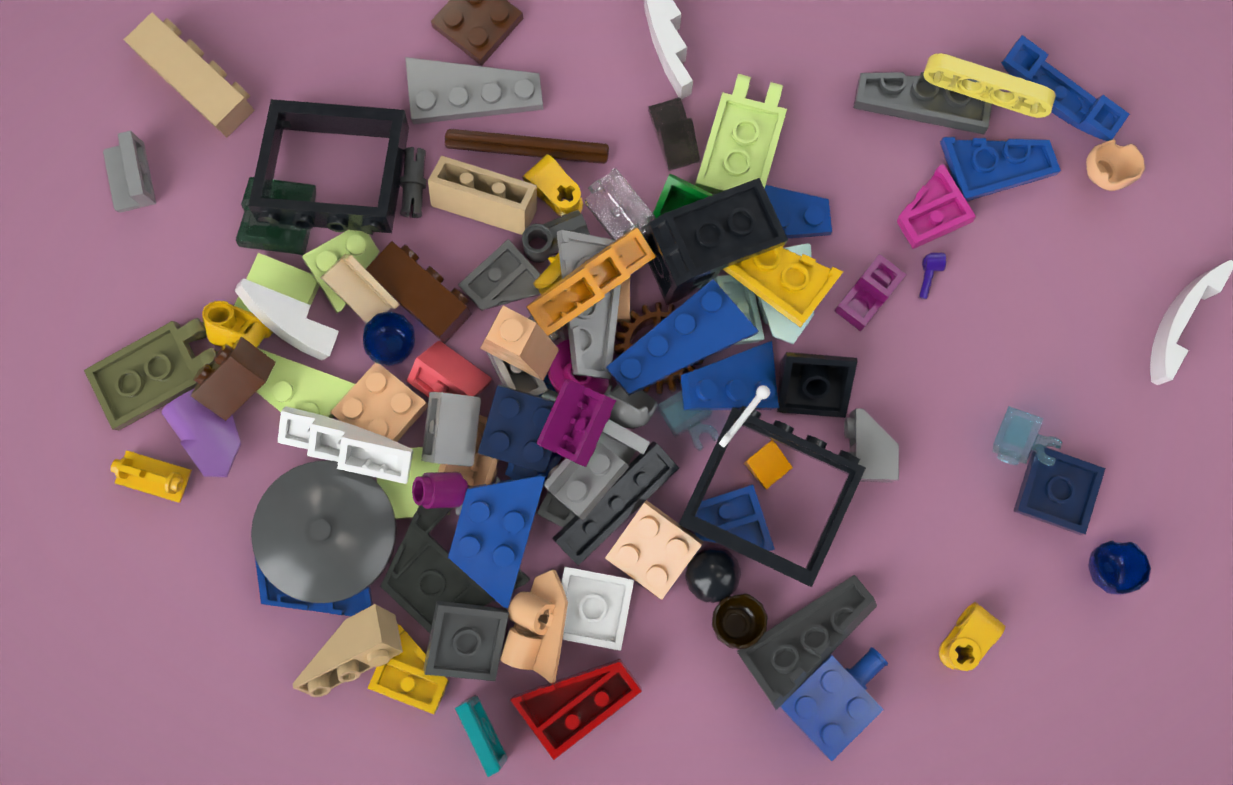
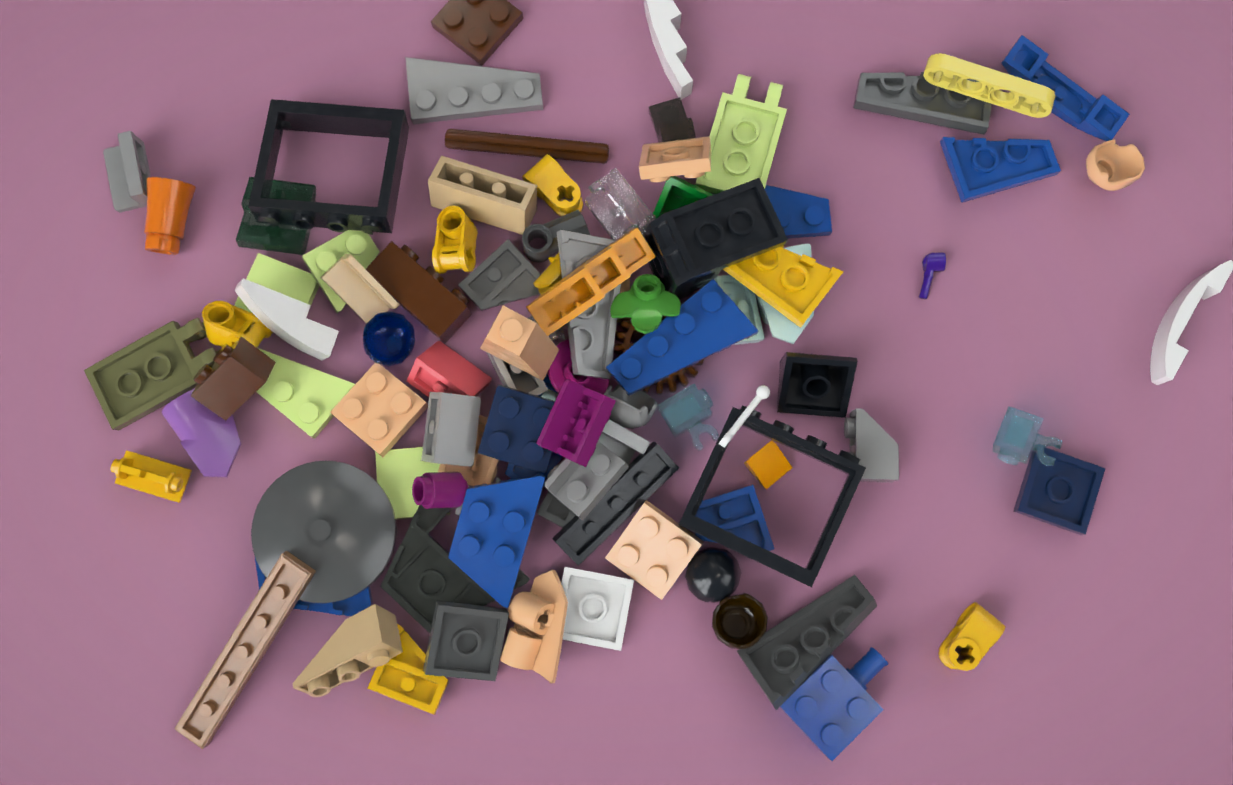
(166, 214): none -> orange plant
(189, 74): tan brick -> none
(245, 649): none -> tile
(348, 444): white slope -> none
(413, 182): dark grey pin -> none
(454, 241): none -> yellow piece
(482, 735): teal tile -> none
(575, 704): red wedge -> none
(645, 304): none -> bright green plate
(675, 158): none -> light nougat plate
(732, 381): blue wing -> none
(870, 292): magenta slope -> none
(935, 210): dark pink wing -> none
(1119, 567): clear blue hair -> none

